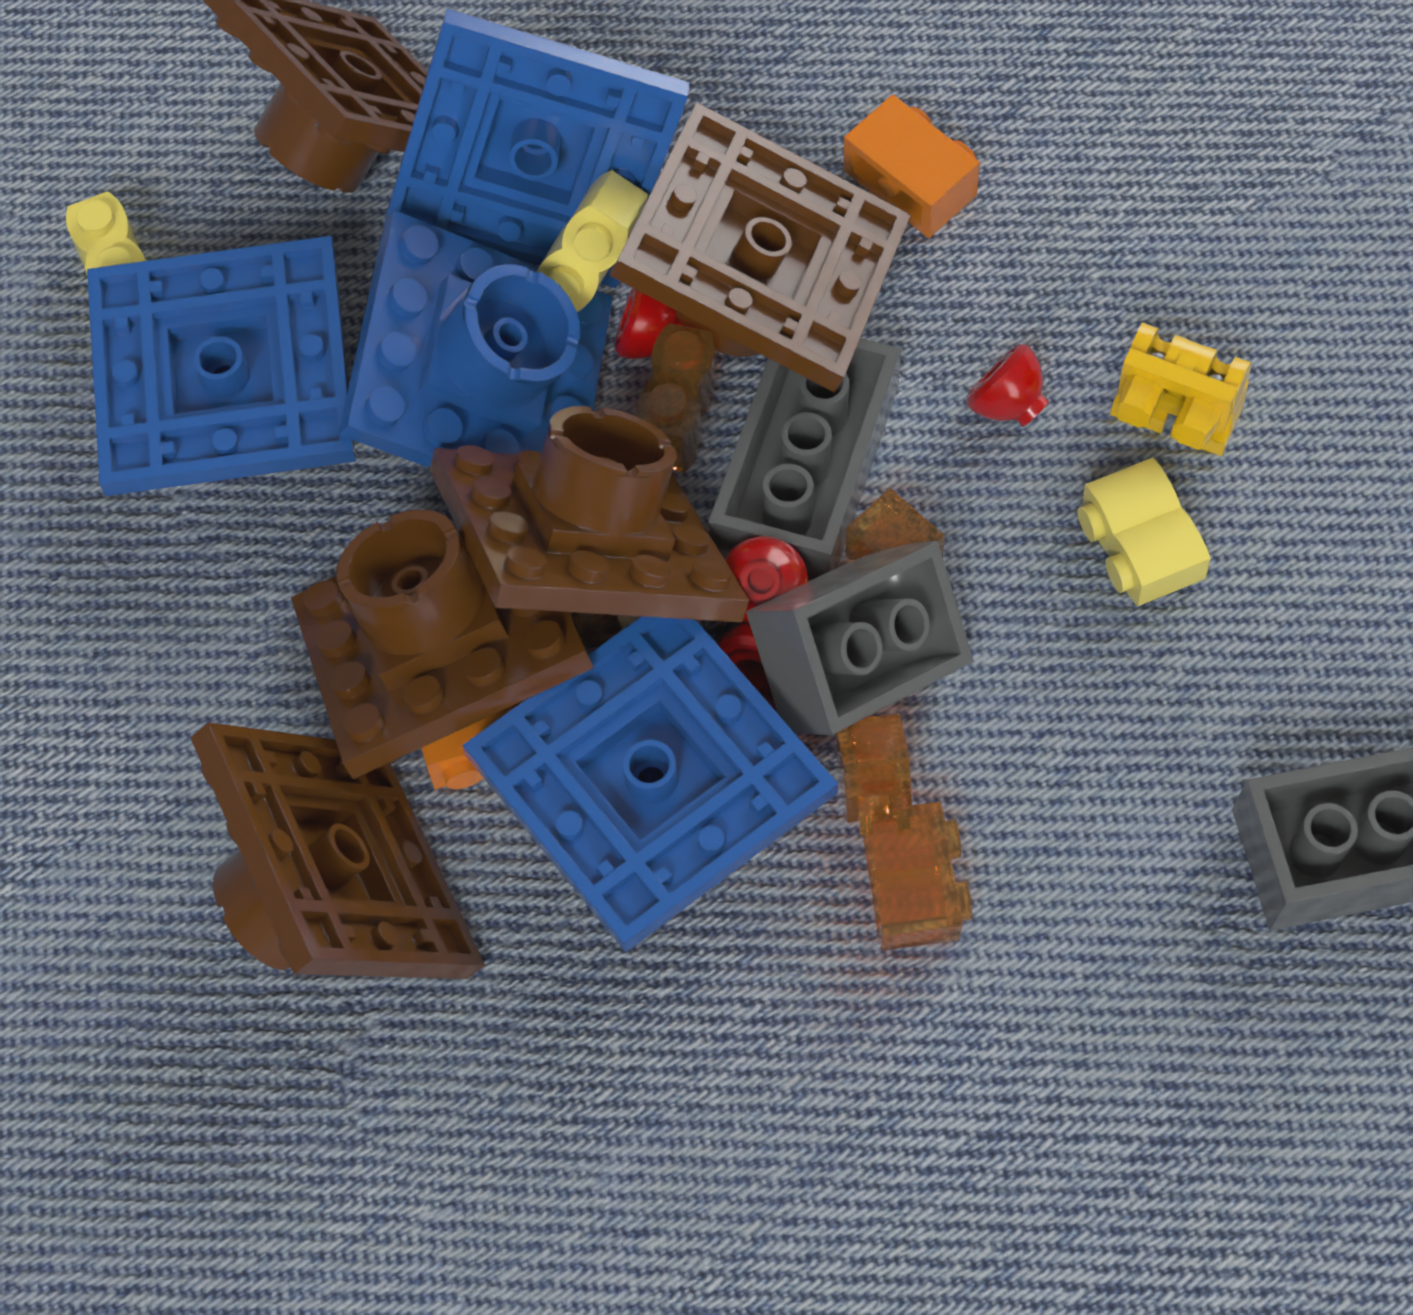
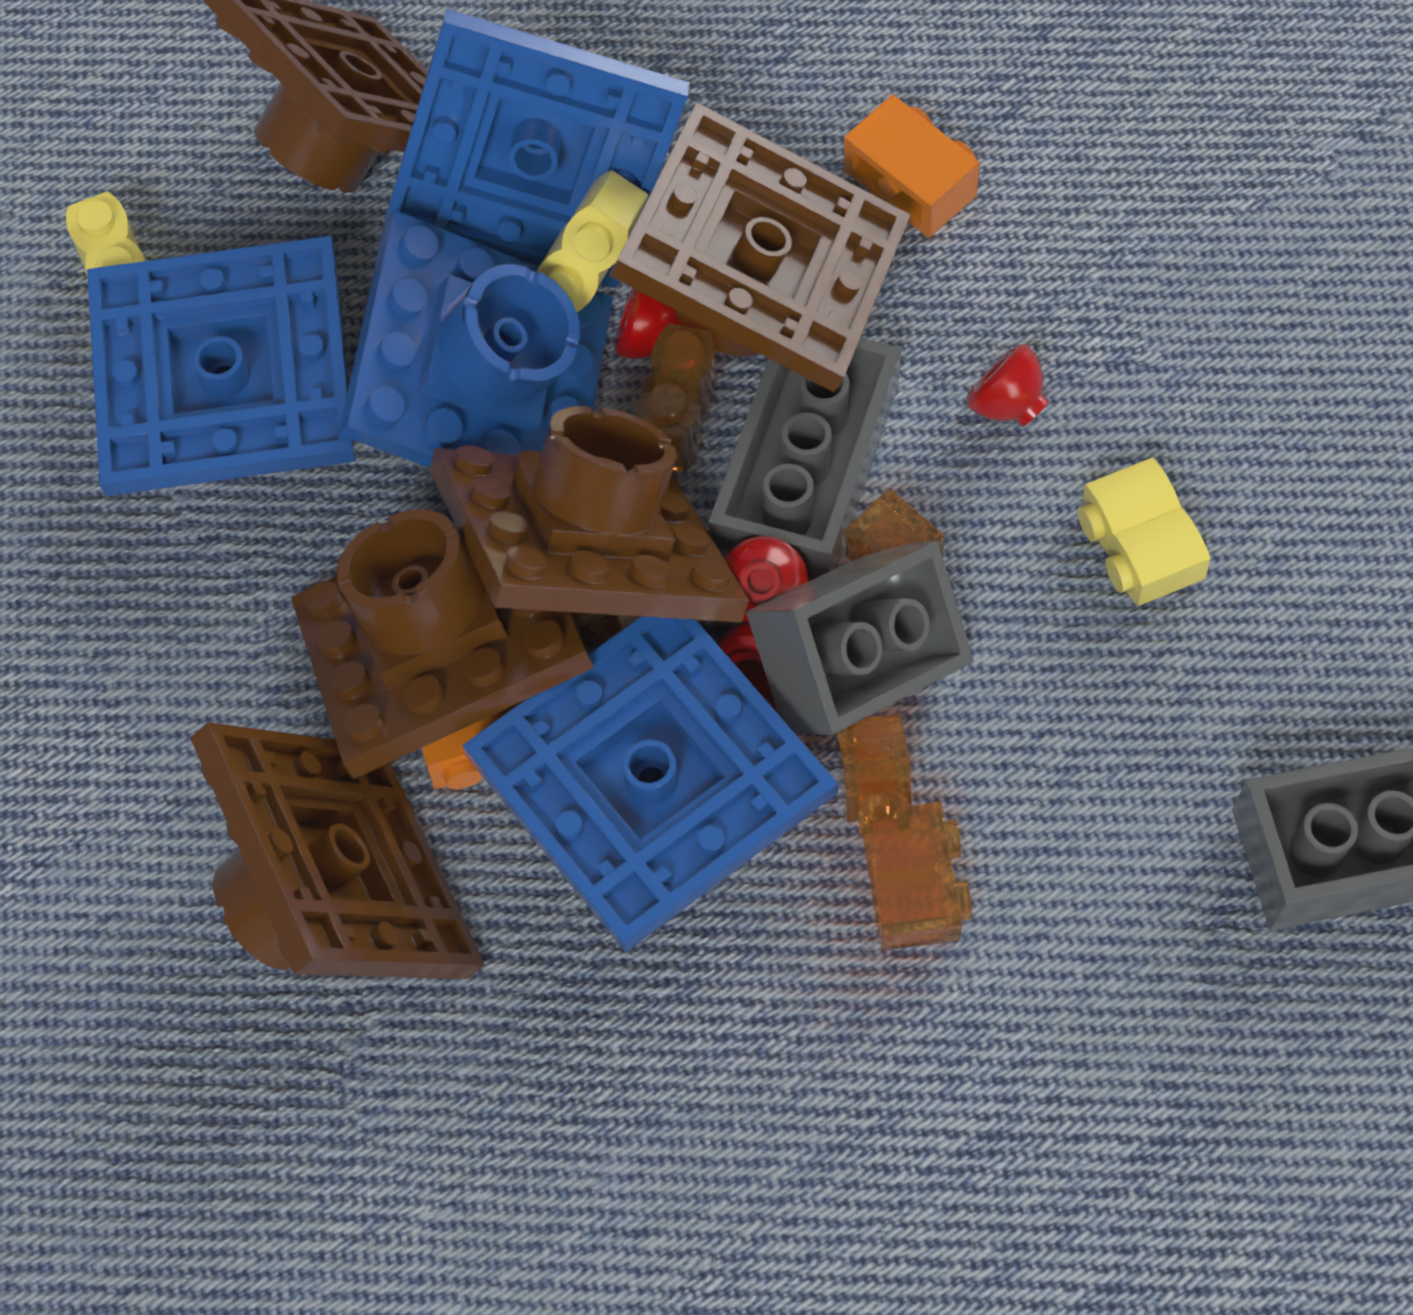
(1183, 382): yellow hips -> none

